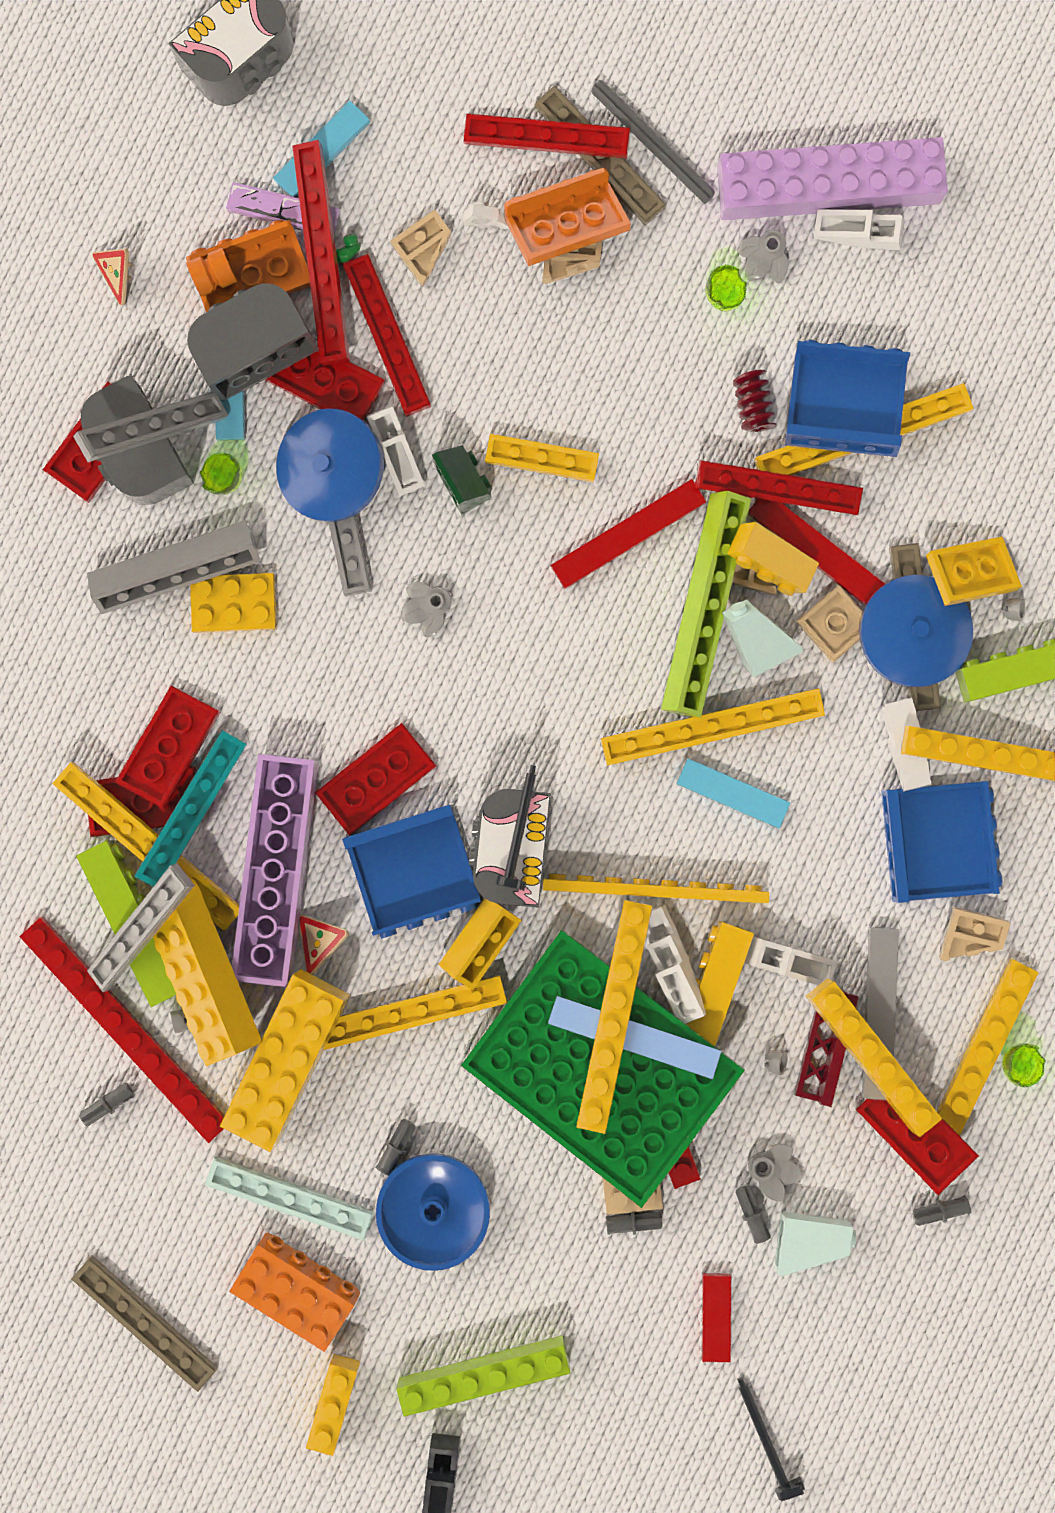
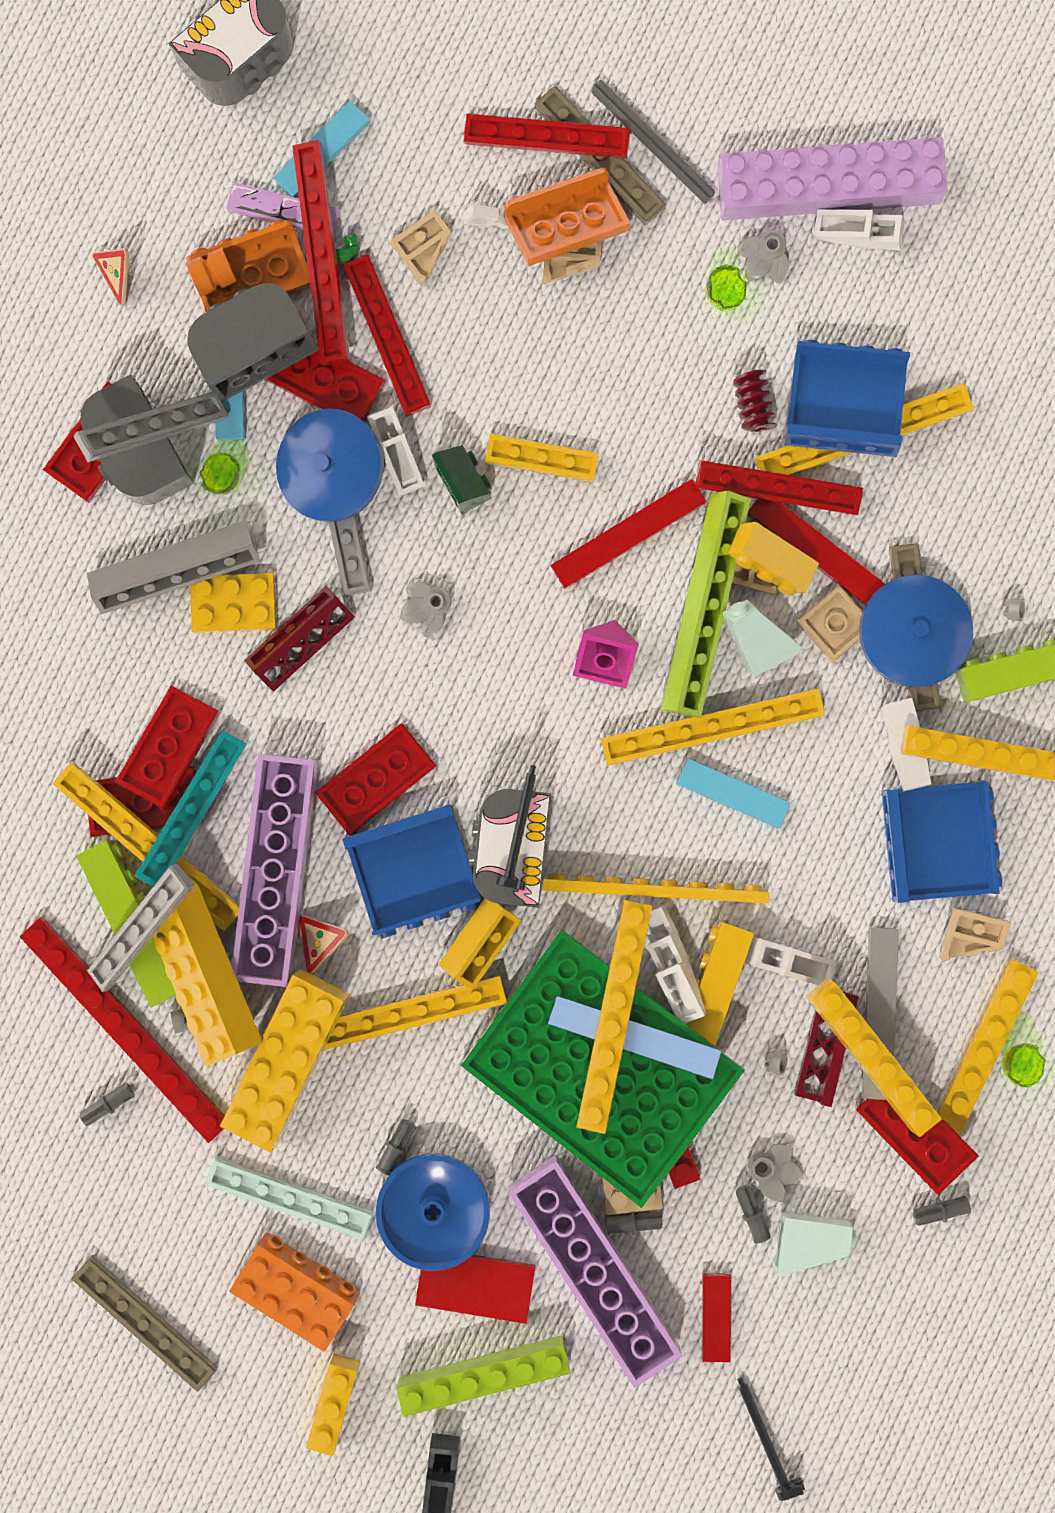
(291, 634): none -> dark red fence
(480, 1288): none -> red tile
(595, 1271): none -> lavender brick
(606, 655): none -> dark pink slope
(973, 571): yellow plate -> none

